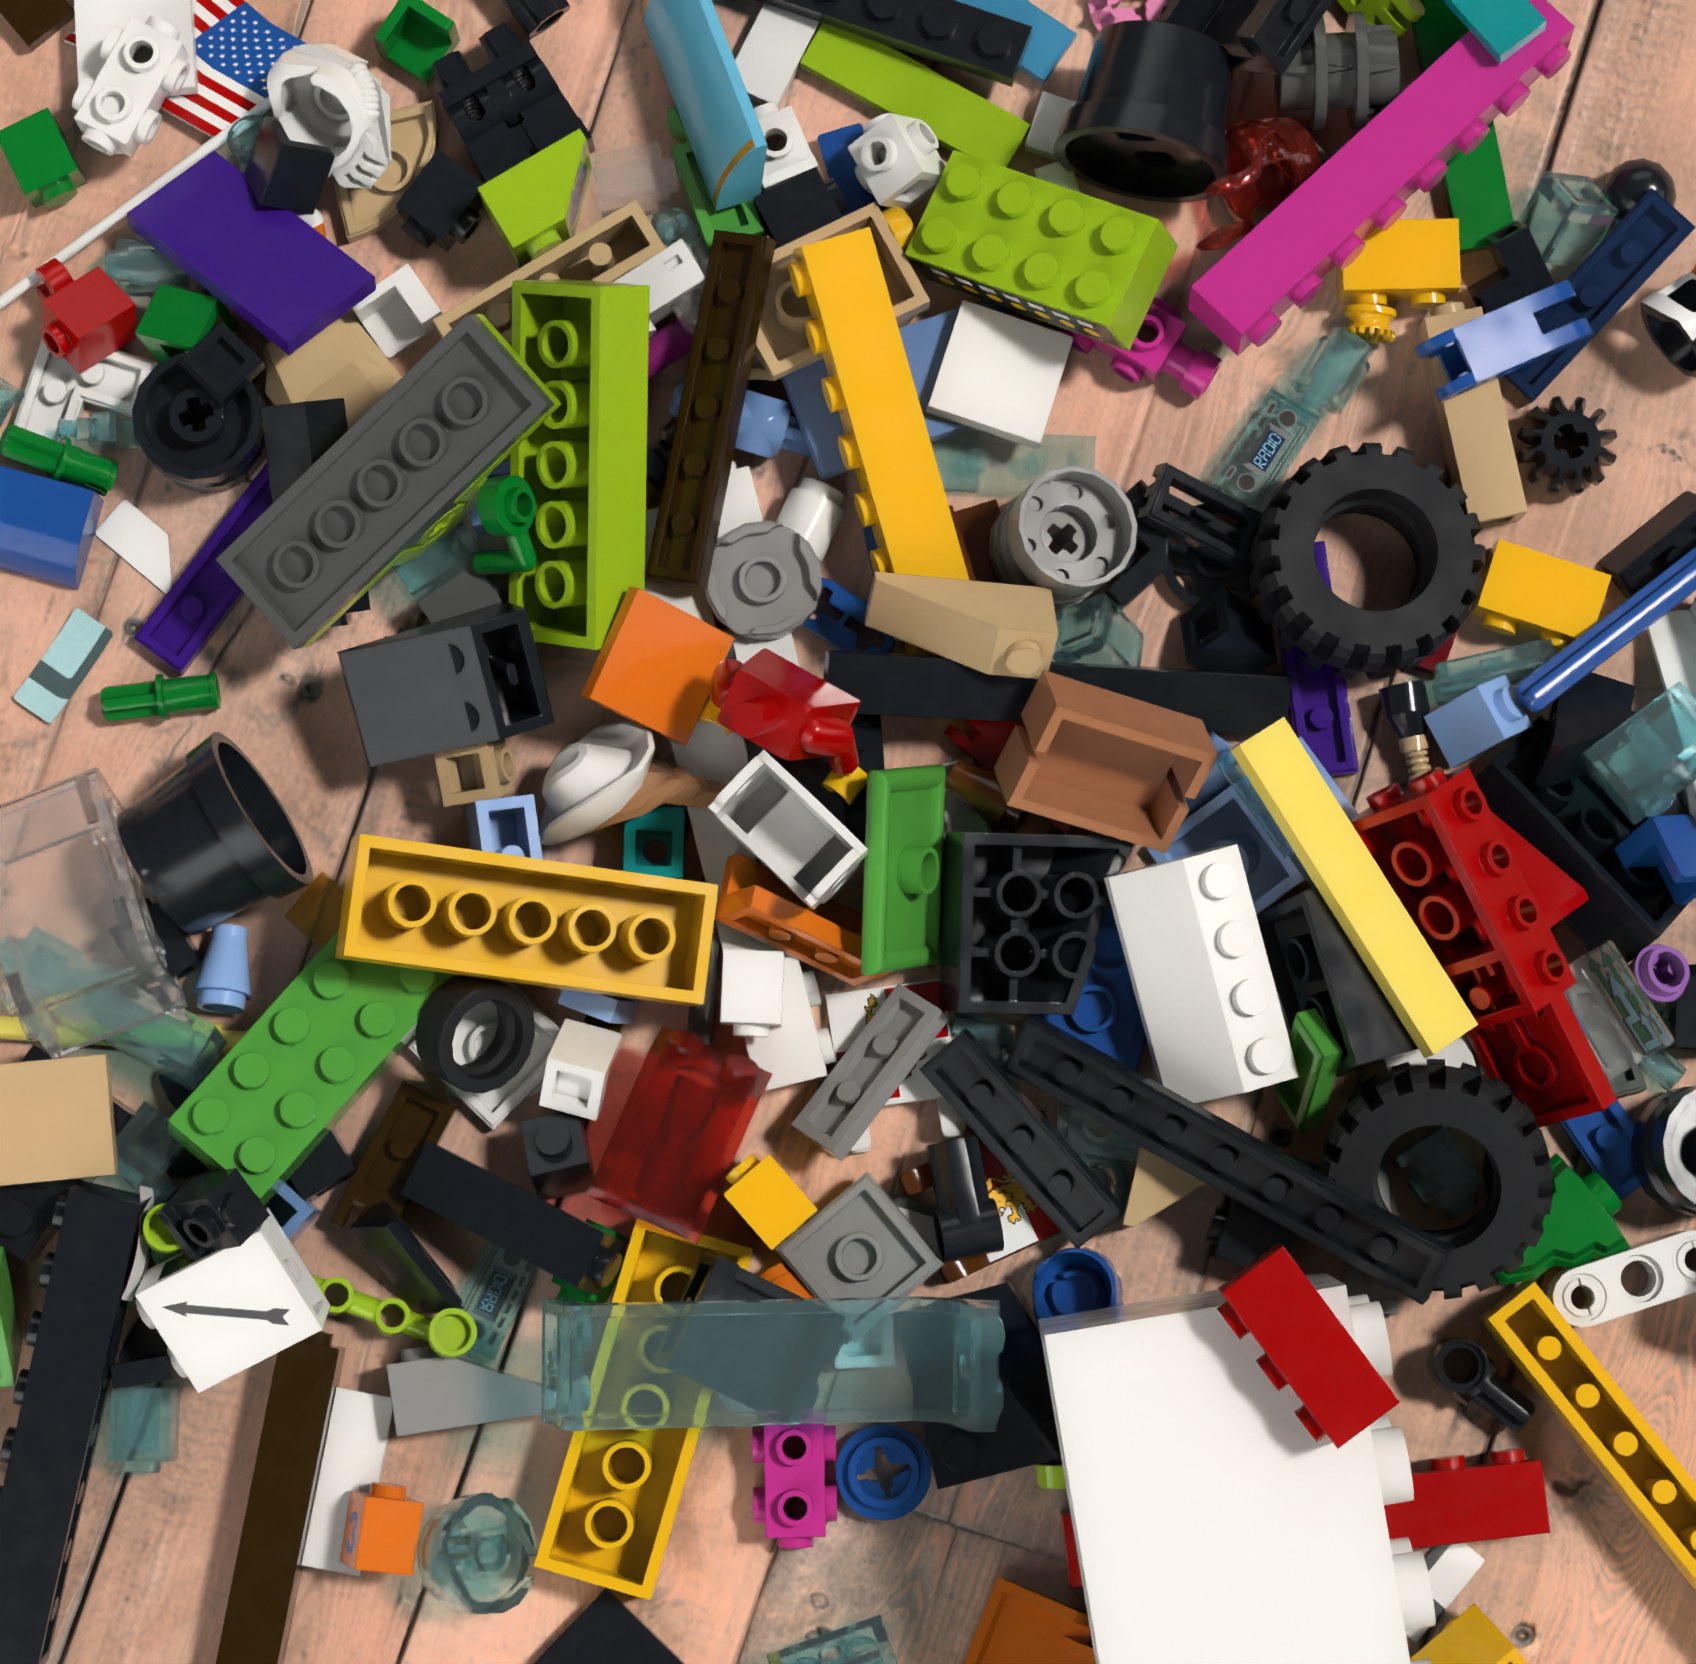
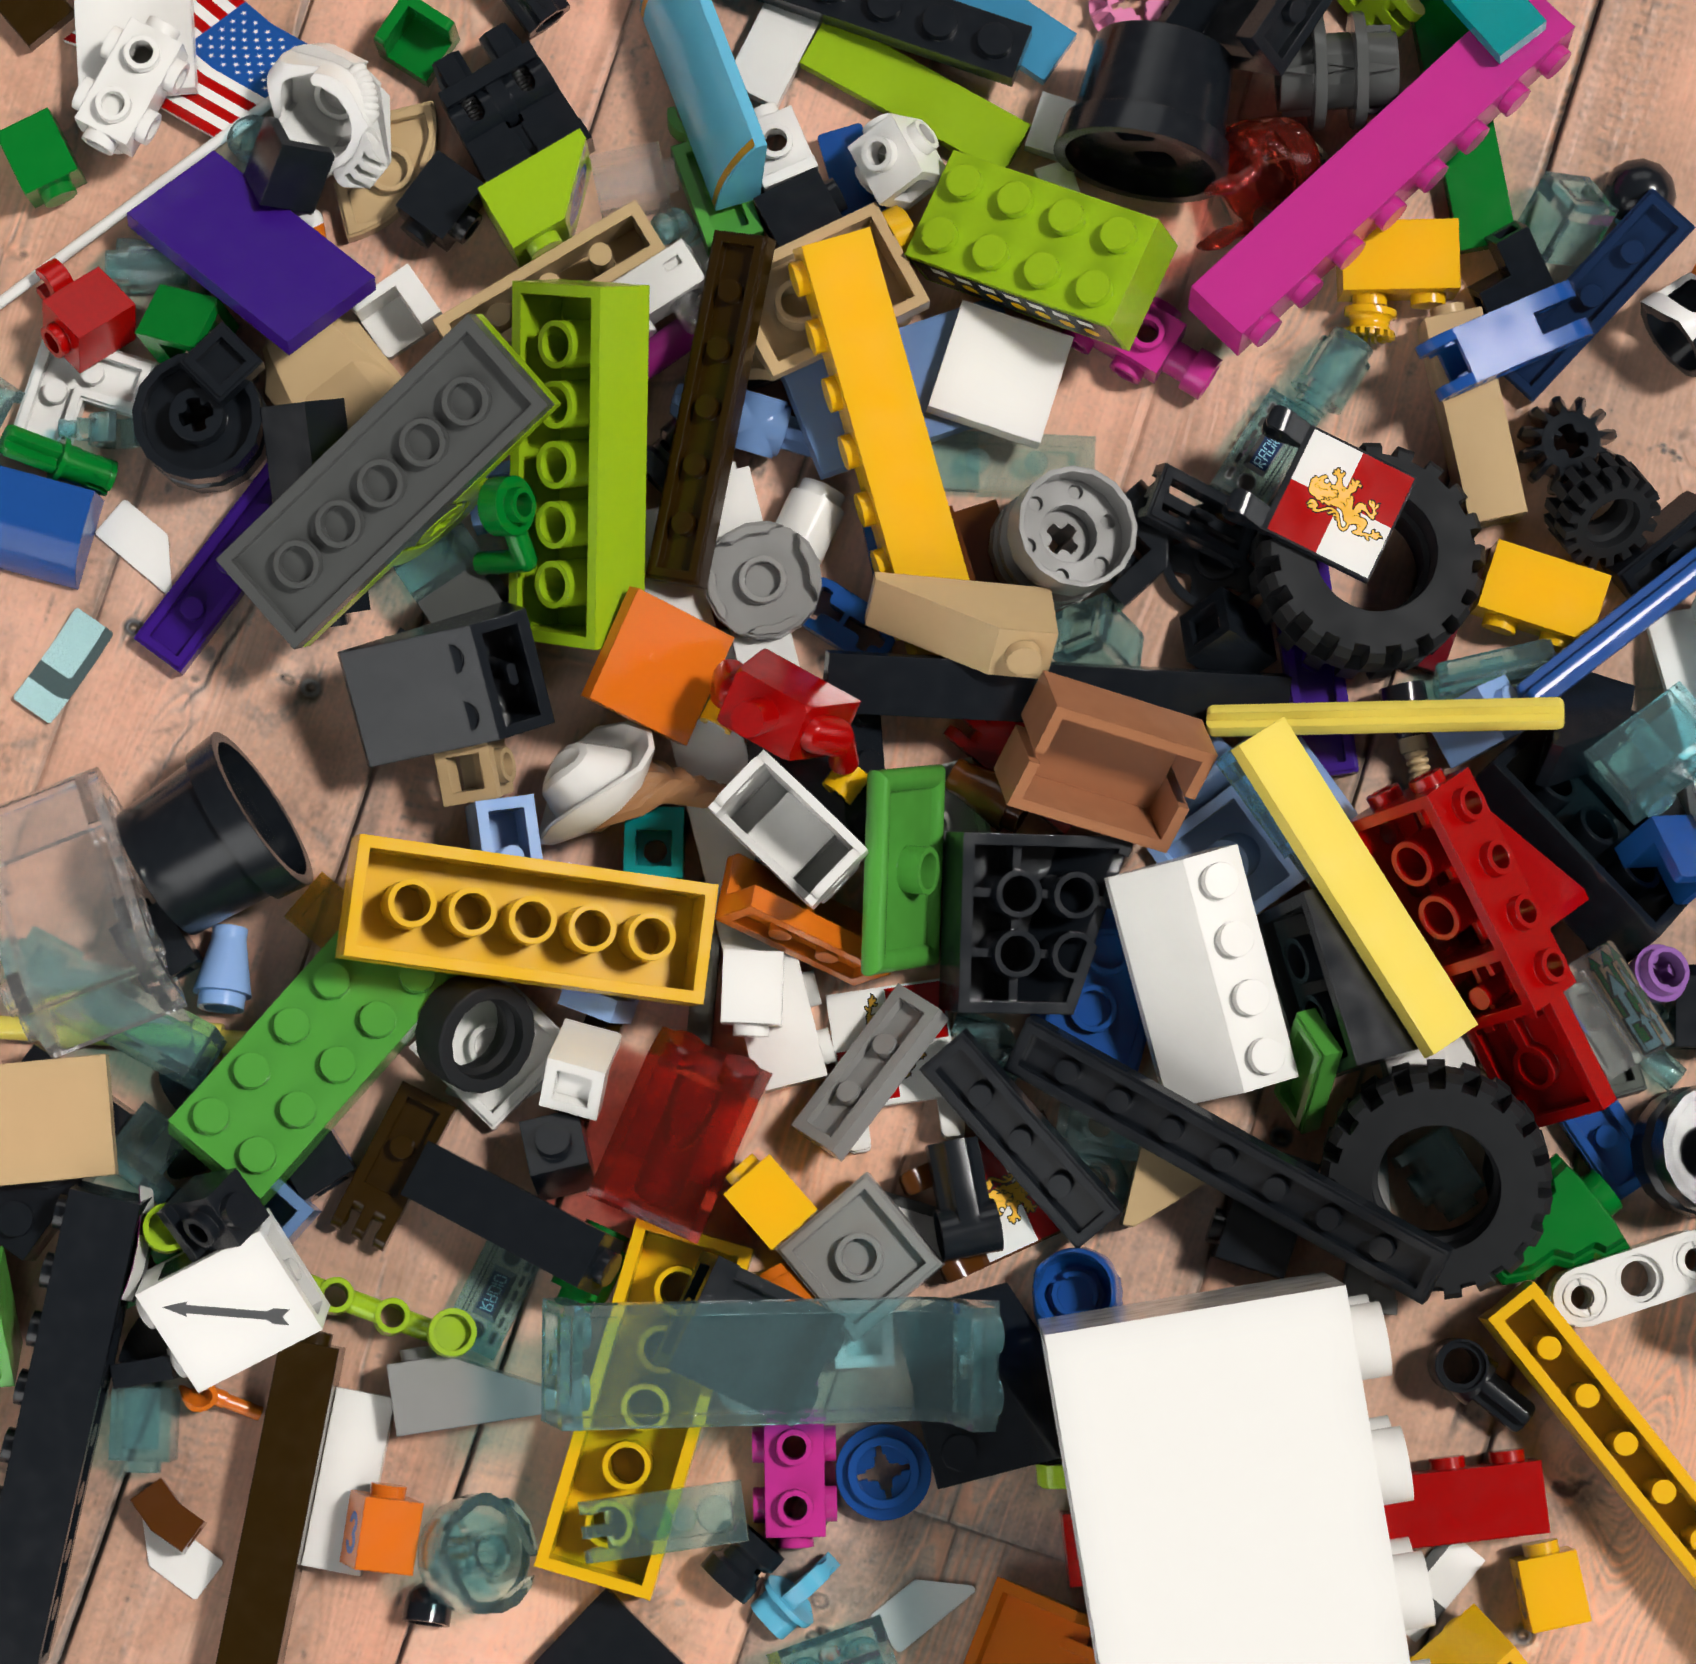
(160, 697): green axle -> none
(168, 1516): none -> reddish brown piece
(187, 1571): none -> white sticker
(220, 1398): none -> orange hand
(405, 1260): black slope -> none
(425, 1610): none -> black hinge
(667, 1520): none -> clear light blue hinge
(740, 1564): none -> black wheel
(786, 1603): none -> medium azure piece
(919, 1609): none -> white sticker
(1305, 1347): red brick -> none
(1332, 500): none -> flag
(1390, 716): none -> light yellow axle
(1549, 1586): none -> yellow brick
(1587, 492): none -> black tyre

